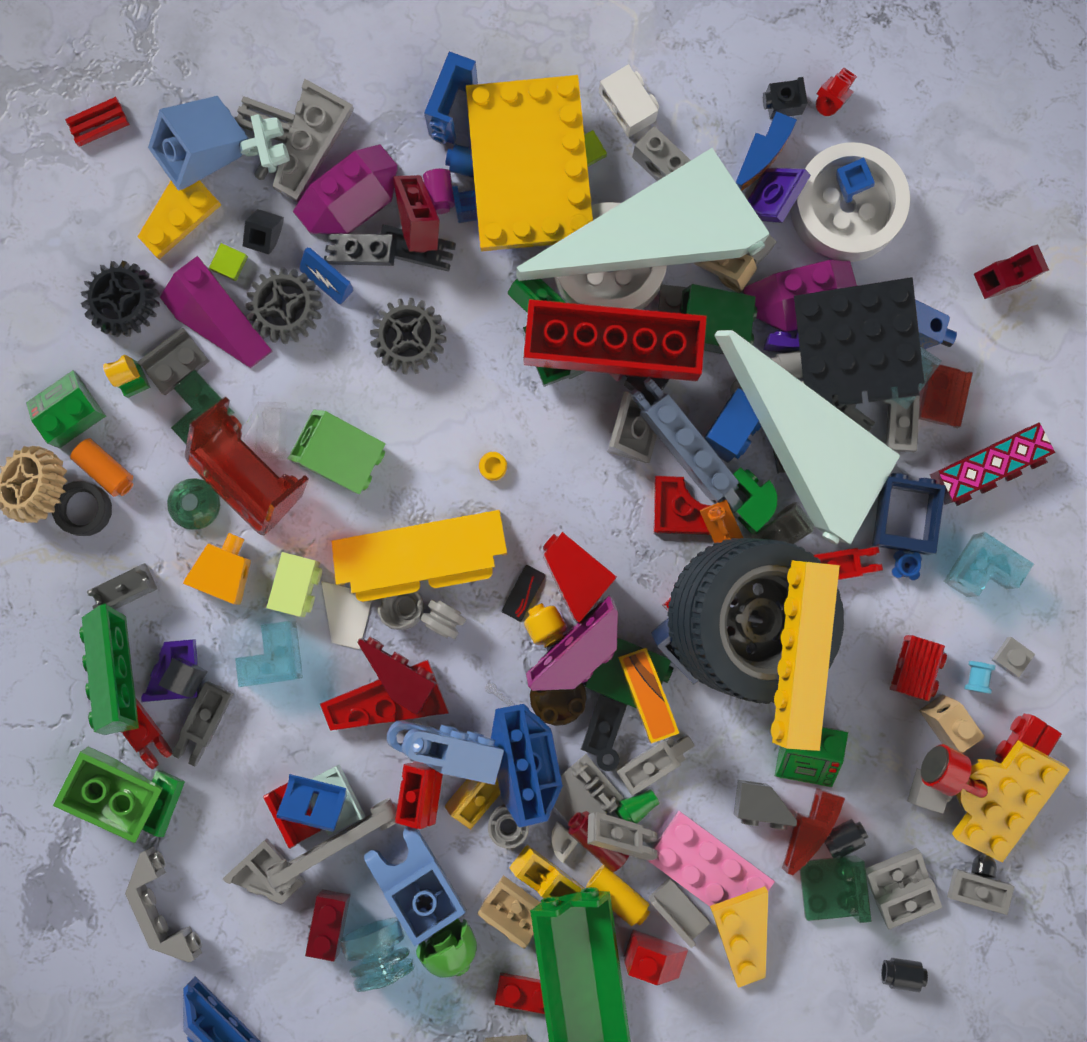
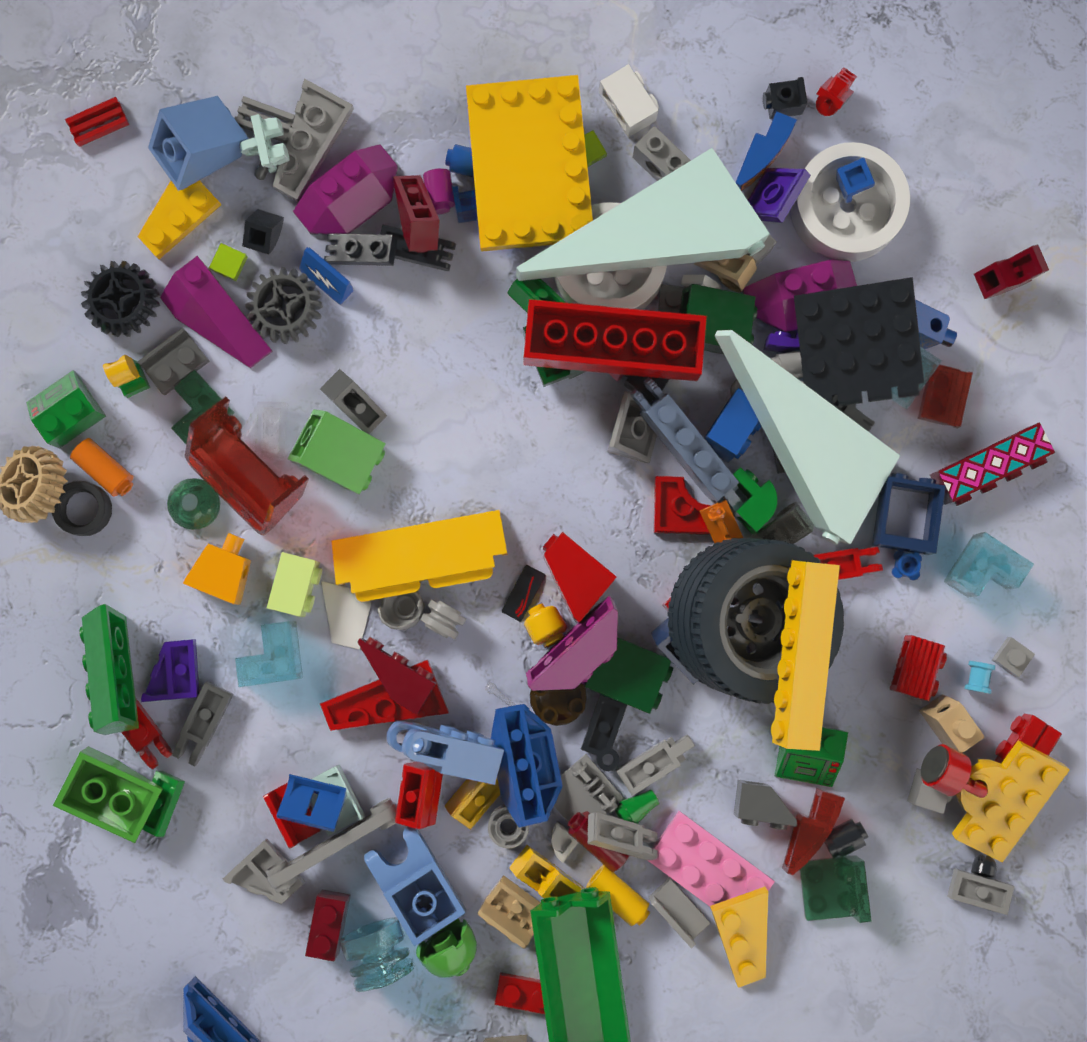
(124, 588): dark grey hinge -> none
(182, 944): light grey slope -> none
(183, 677): black brick -> none
(353, 401): none -> dark grey slope
(400, 345): dark grey gear -> none
(455, 75): blue panel -> none
(493, 466): yellow tile -> none
(648, 695): slope -> none
(653, 958): red slope -> none
(702, 280): none -> white tile
(902, 426): light grey hinge -> none
(902, 888): light grey slope -> none
(904, 974): black brick -> none

